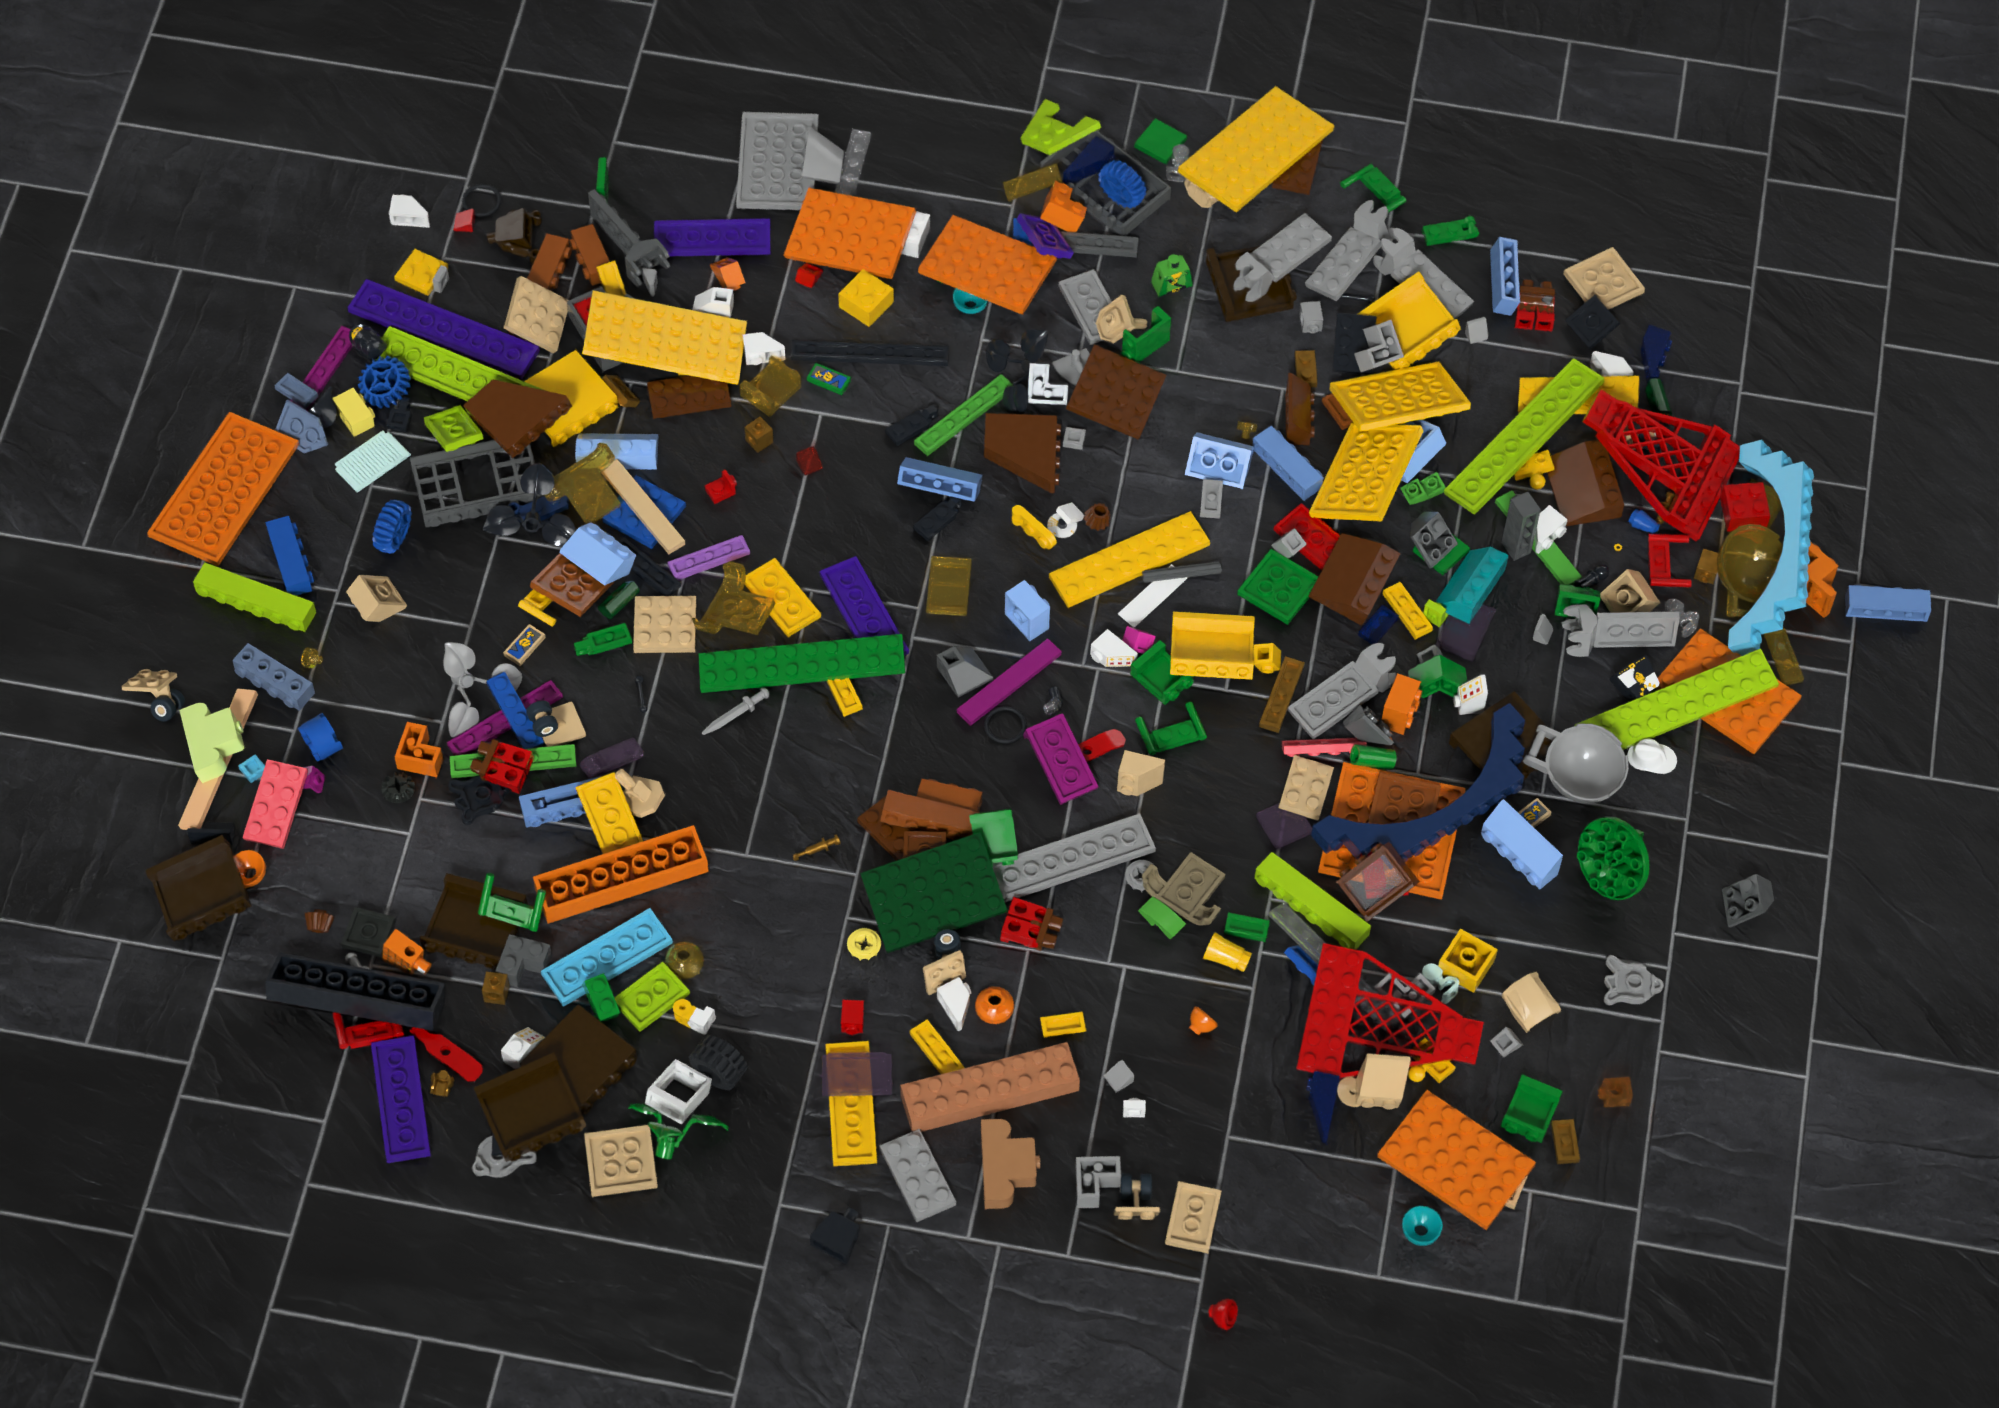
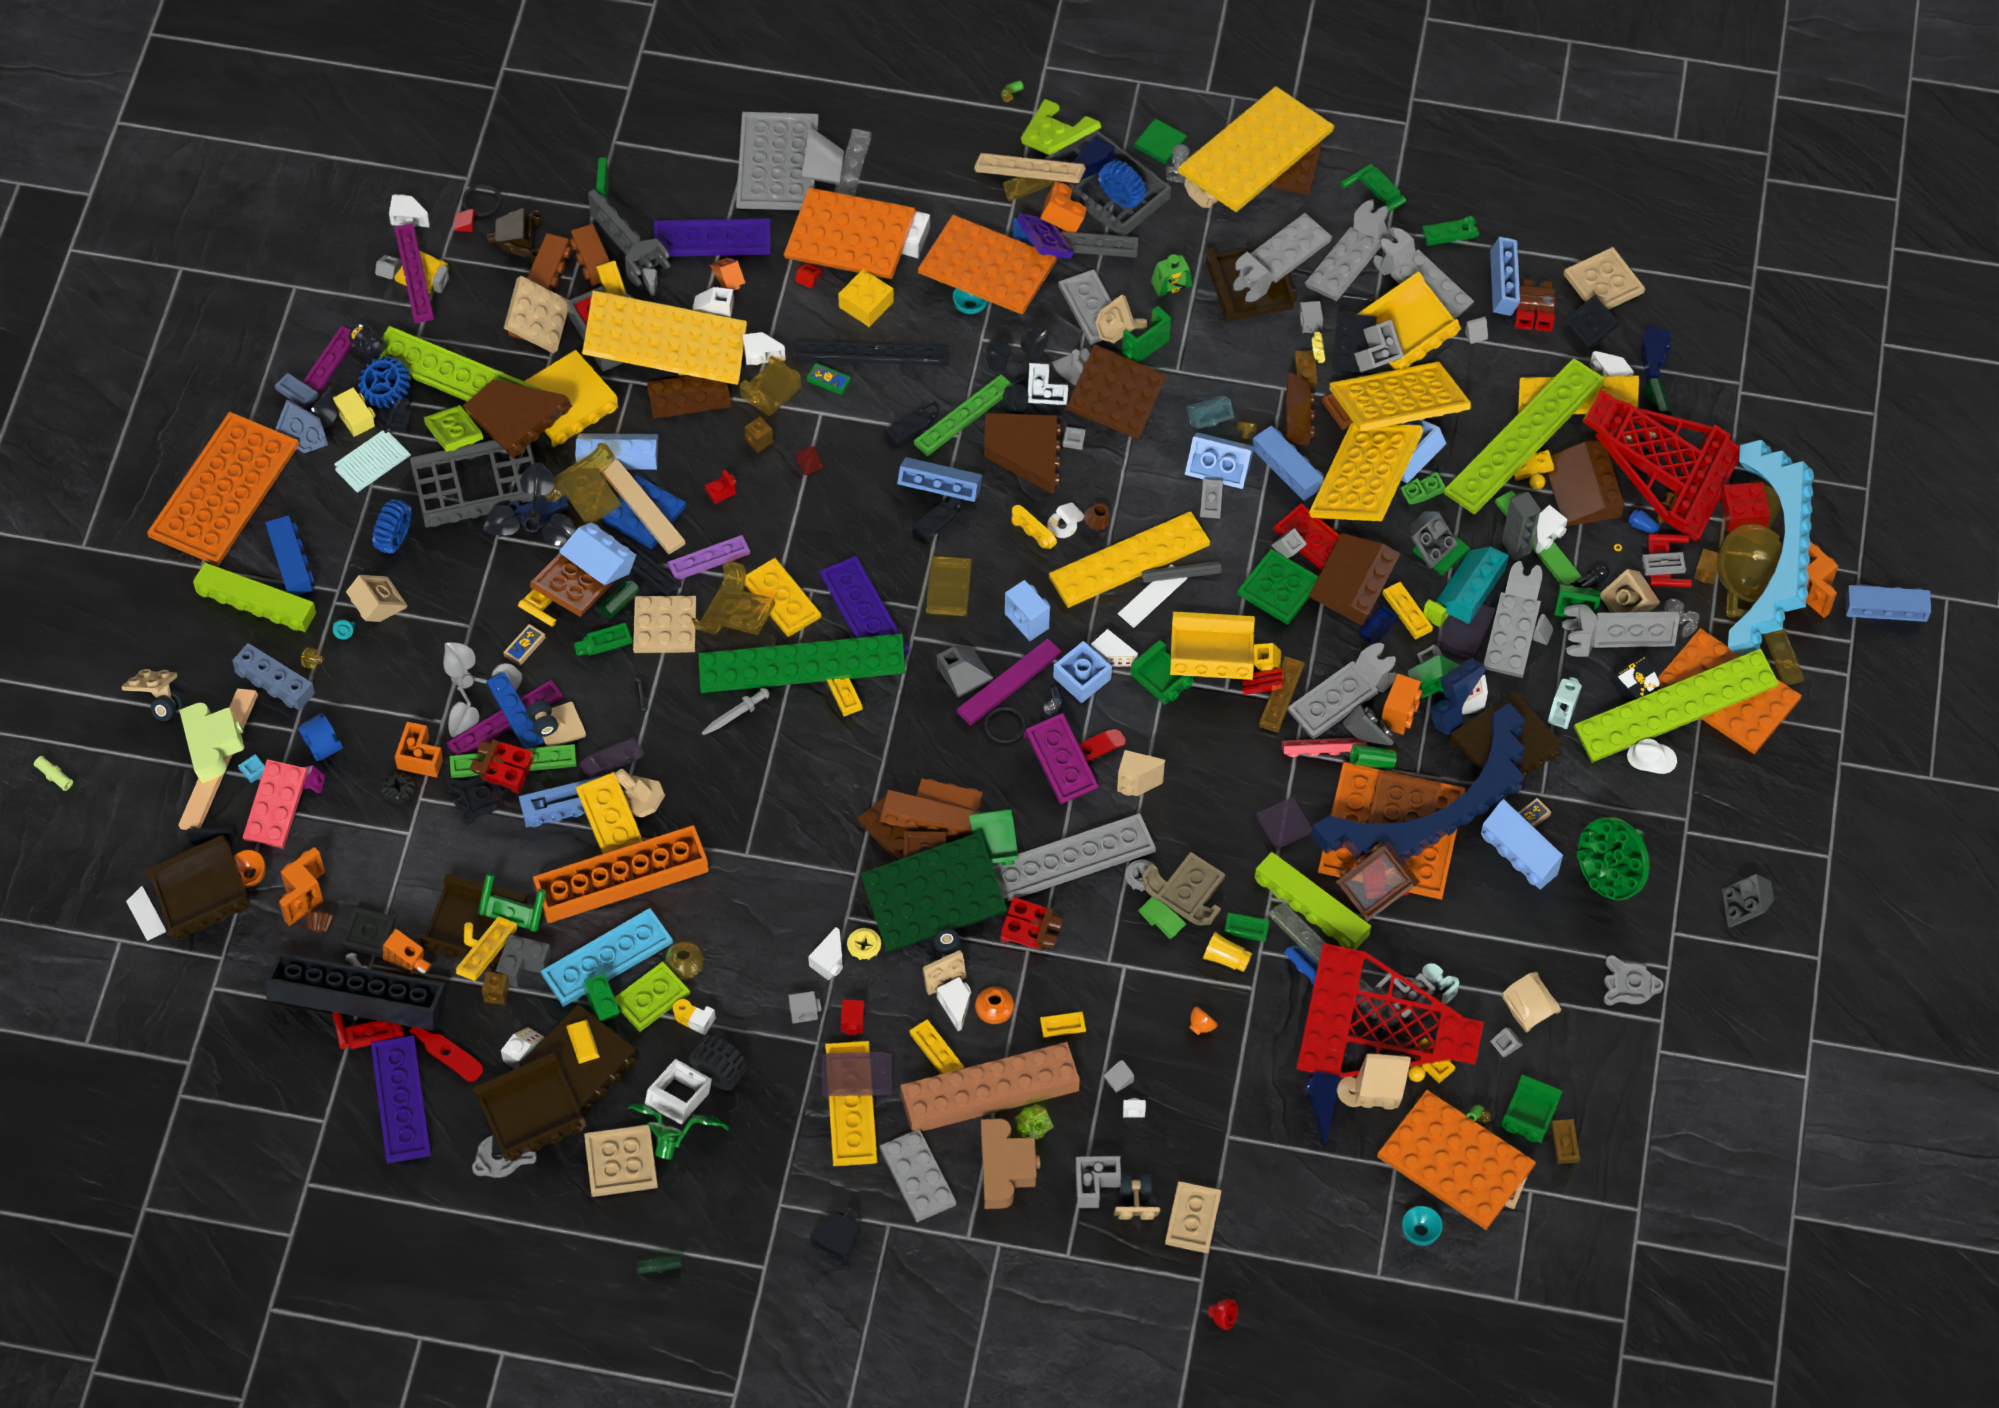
(53, 773): none -> yellowish green pin
(145, 914): none -> white sticker
(301, 886): none -> orange bracket
(343, 629): none -> teal plate
(387, 266): none -> light grey slope
(414, 273): none -> magenta tile
(441, 1083): pearl gold arm -> none
(443, 328): dark purple plate -> none
(484, 949): none -> yellow plate
(582, 1041): none -> yellow tile
(623, 393): pearl gold plate -> none
(659, 1264): none -> clear green pin
(804, 1007): none -> light grey brick
(818, 847): pearl gold piece -> none
(828, 956): none -> white slope
(1009, 89): none -> arm
(1029, 168): none -> tan tile
(1033, 1122): none -> clear neon green brick
(1082, 671): none -> light blue brick
(1138, 639): dark pink panel -> none
(1173, 735): green plate -> none
(1210, 412): none -> clear light blue brick
(1263, 678): none -> red tile
(1306, 787): tan plate -> none
(1318, 347): none -> light yellow gear
(1456, 687): none -> dark blue arch
(1467, 960): yellow brick -> none
(1478, 1114): none -> arm
(1514, 622): none -> light grey hinge
(1568, 694): none -> light aqua torso
(1581, 761): light grey windscreen -> none
(1620, 1084): clear orange brick -> none
(1666, 566): none -> light grey tile

